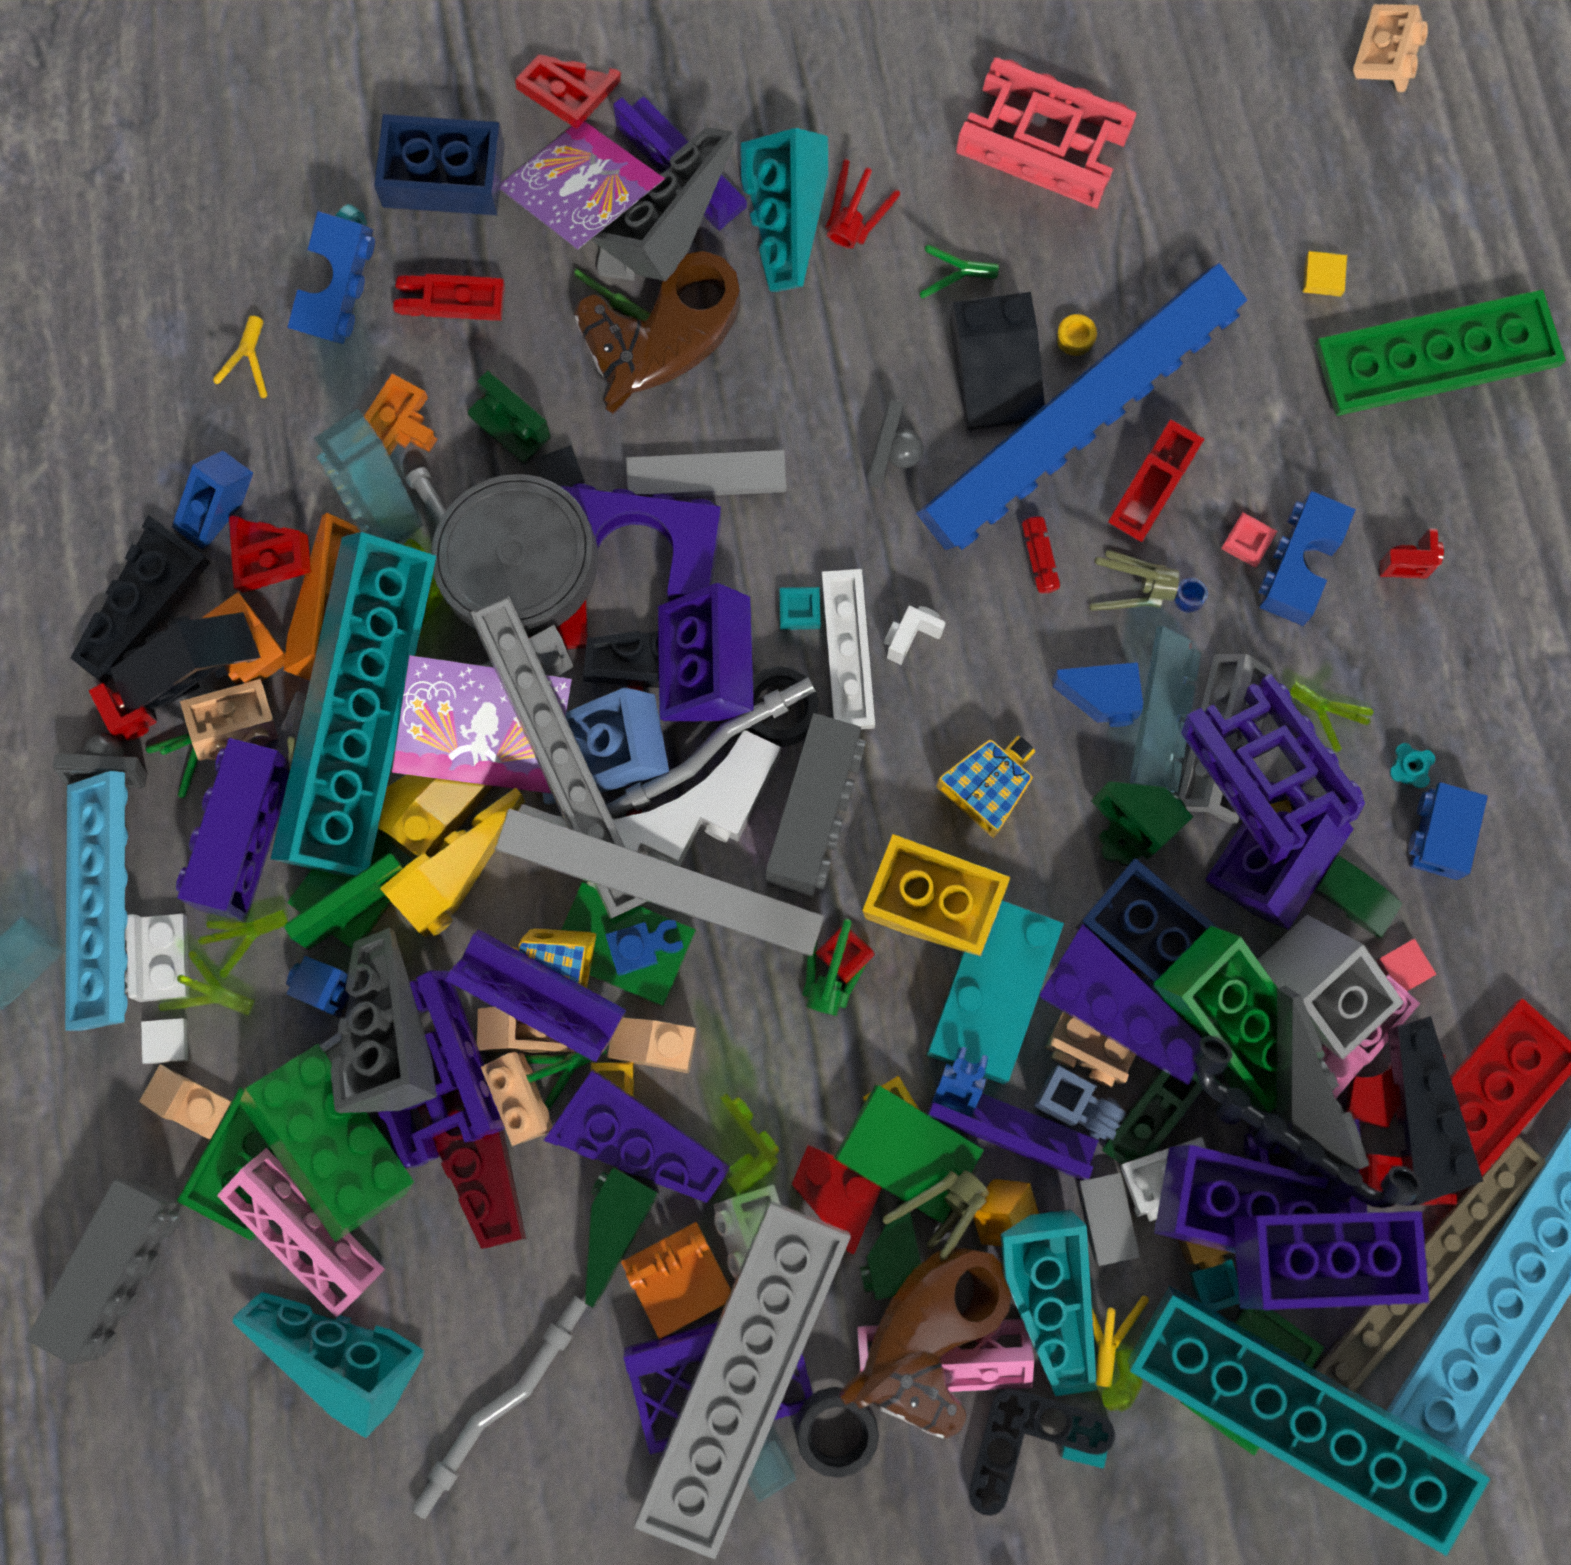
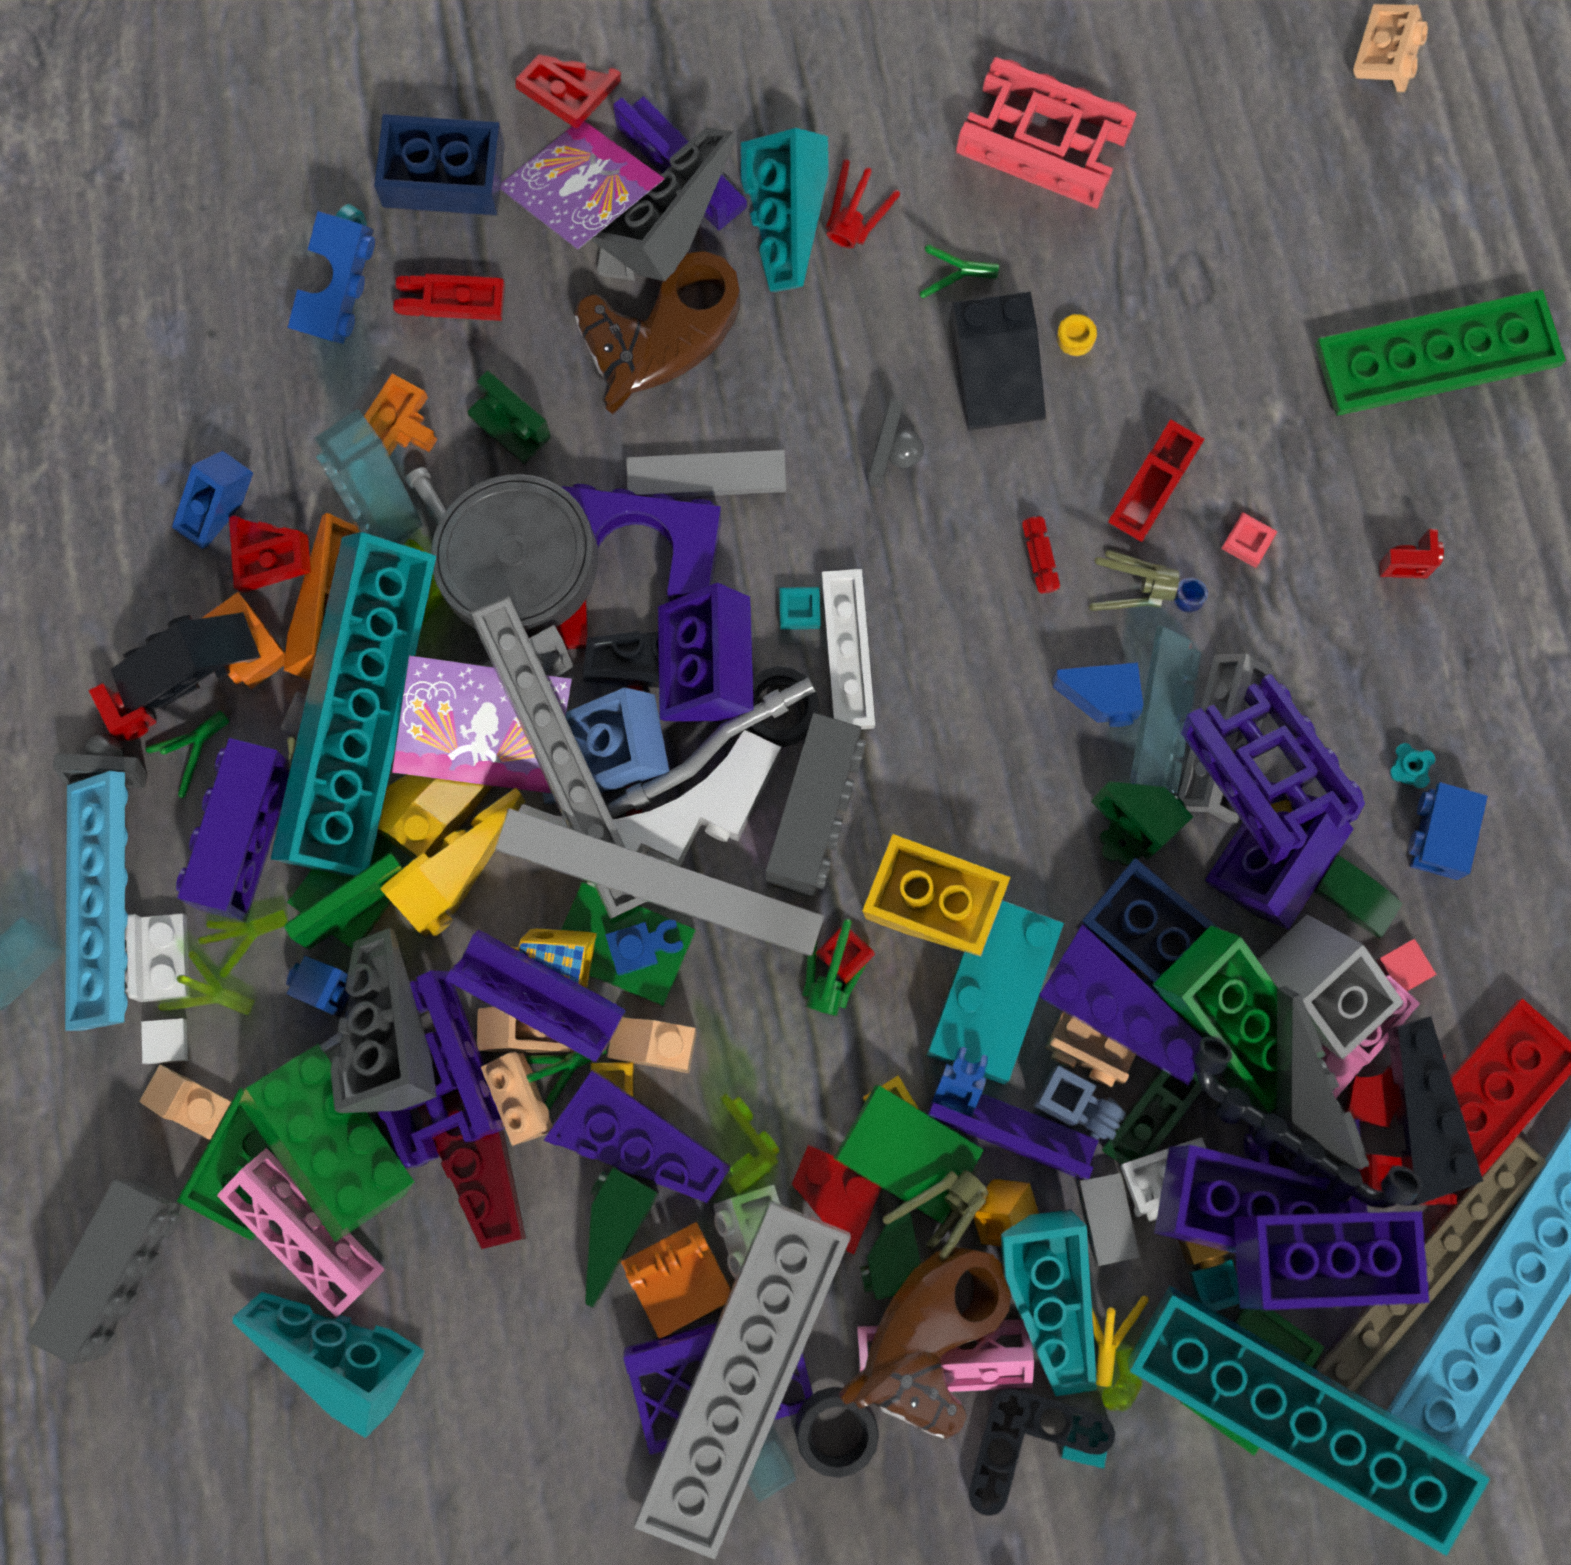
(146, 590): black wing -> none
(229, 713): light nougat bracket -> none
(246, 348): yellow plant -> none
(444, 1473): light grey bar -> none
(560, 467): black tile -> none
(616, 300): bright green piece -> none
(901, 635): white bracket -> none
(989, 782): torso -> none
(1082, 407): blue brick -> none
(1292, 588): blue arch -> none
(1321, 705): clear neon green plant -> none
(1325, 273): yellow tile -> none

